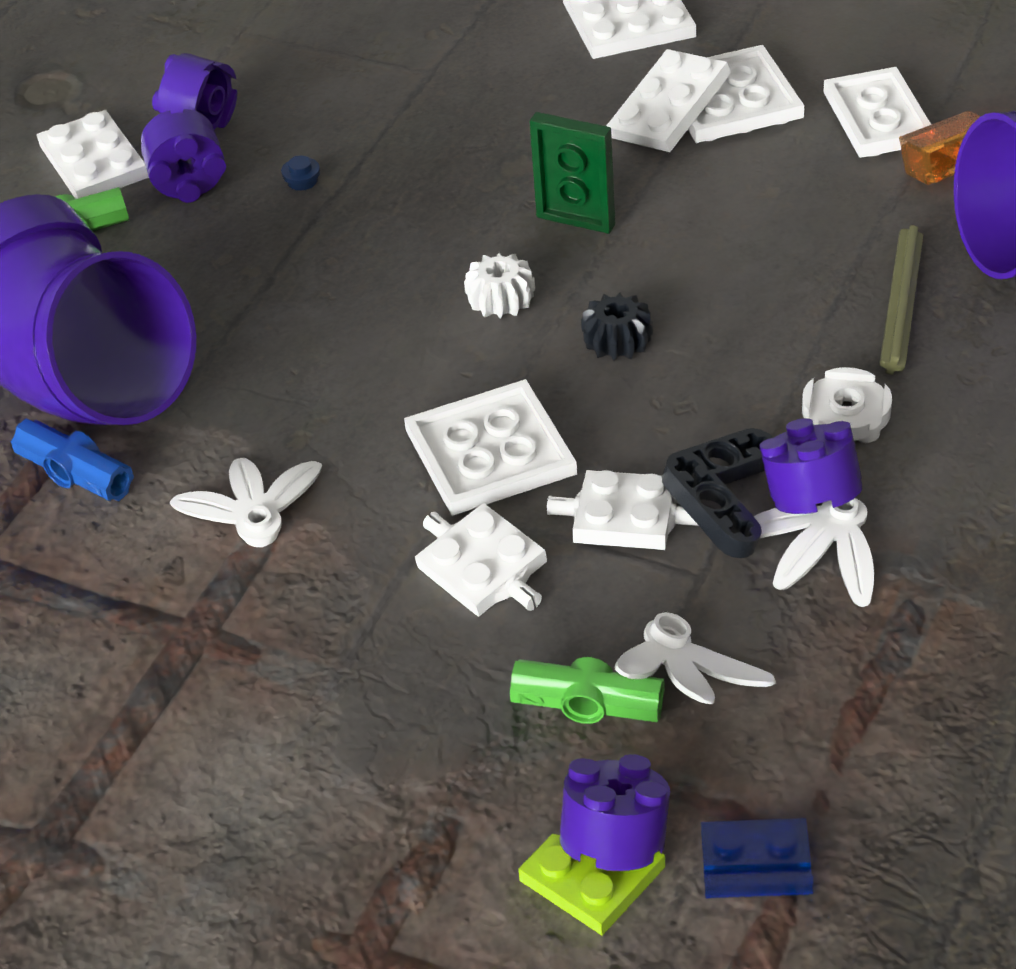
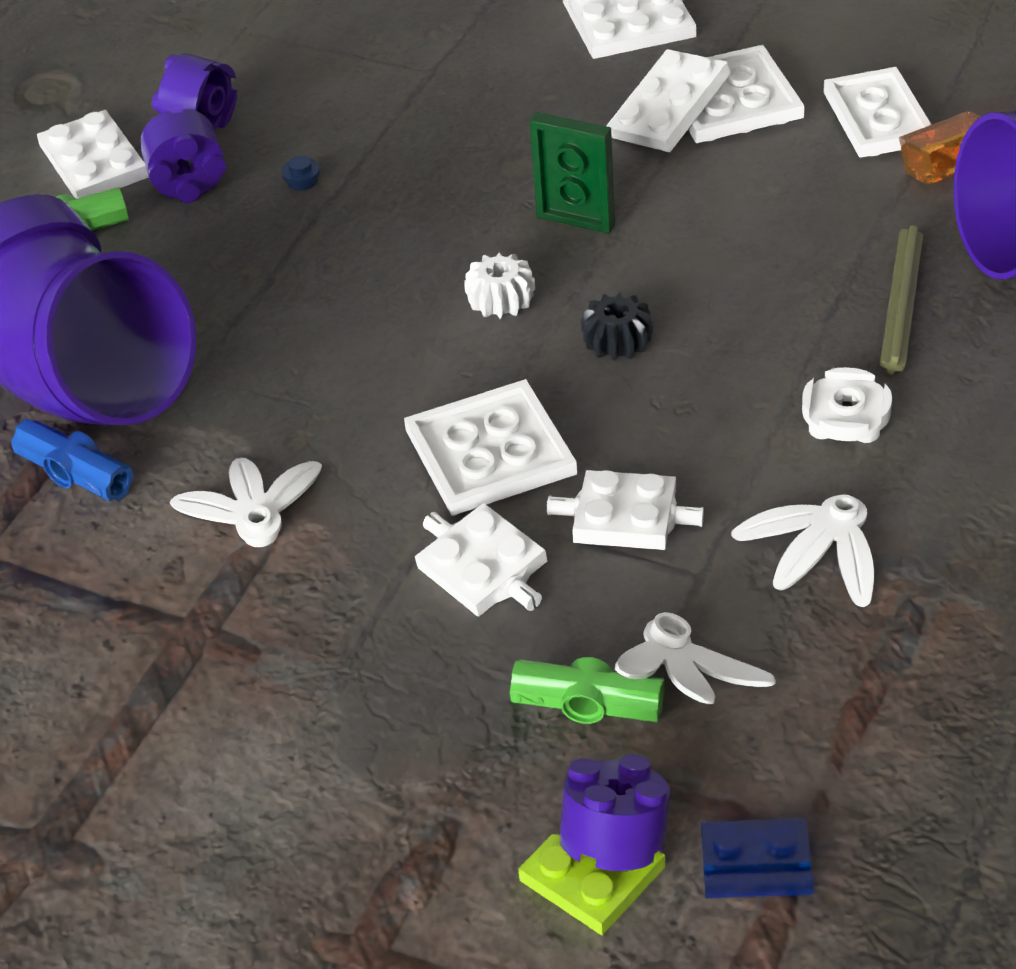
(694, 477): black beam -> none
(811, 466): dark purple brick -> none

